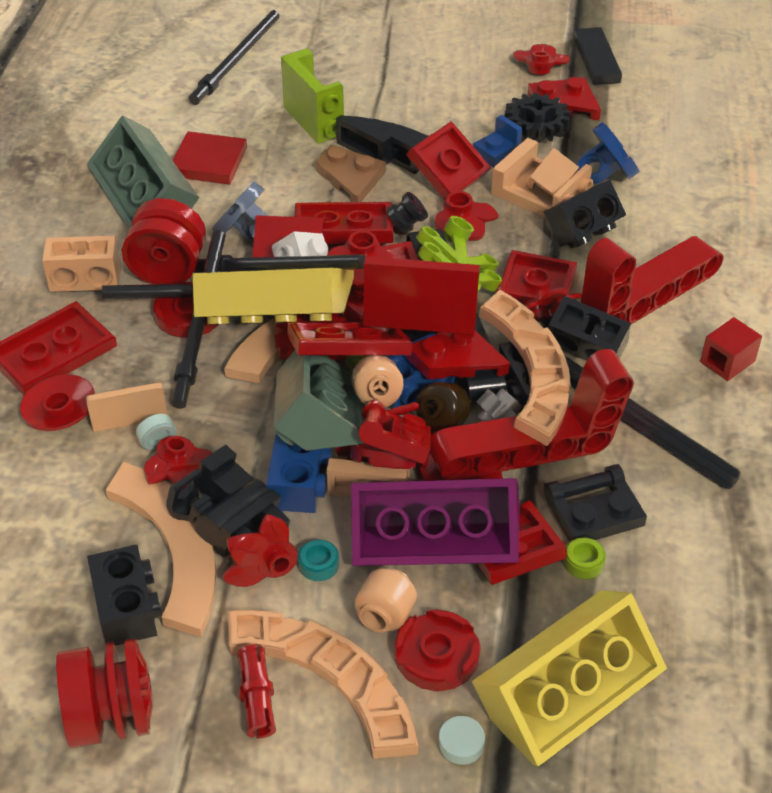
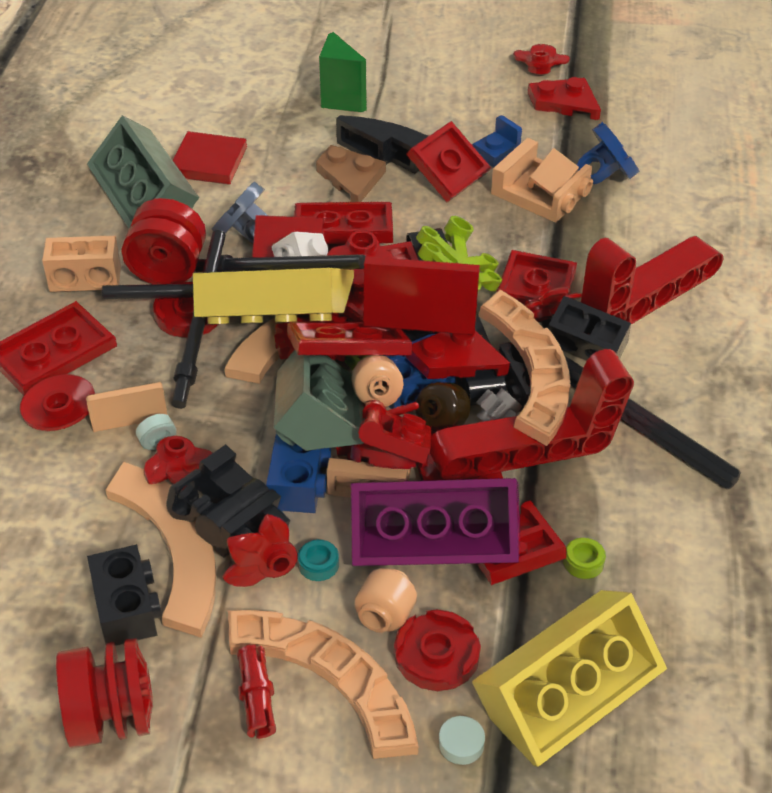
(210, 82): black bar -> none
(308, 100): lime panel -> none
(342, 76): none -> green slope
(407, 212): black wheel -> none
(463, 206): red plate -> none
(539, 116): black gear -> none
(584, 212): black brick -> none
(597, 56): black tile -> none
(597, 515): black plate -> none
(730, 348): red brick -> none

